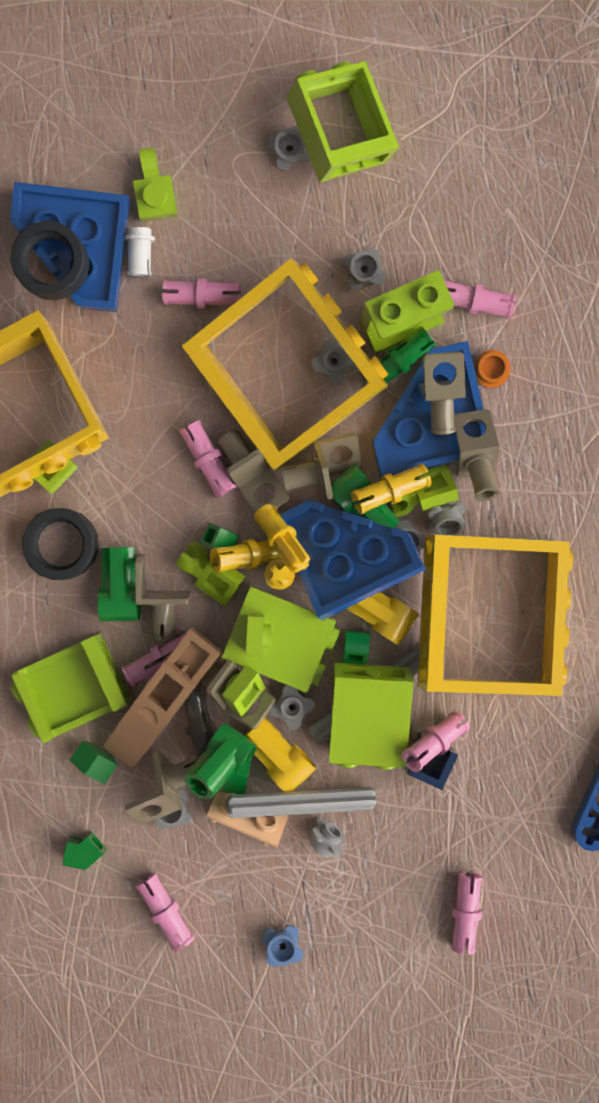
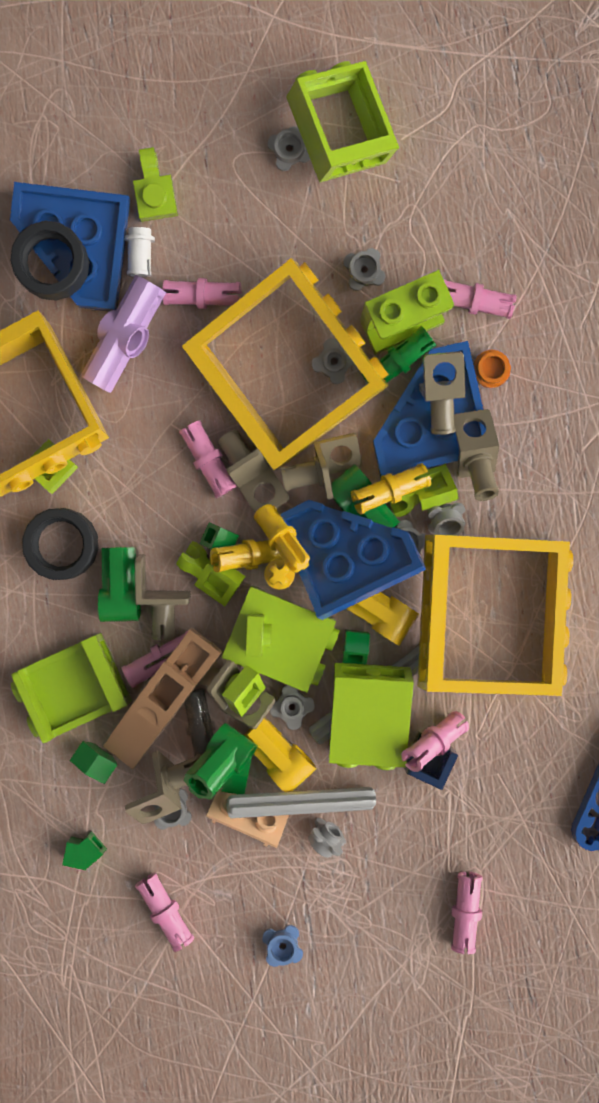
(123, 333): none -> lavender piece

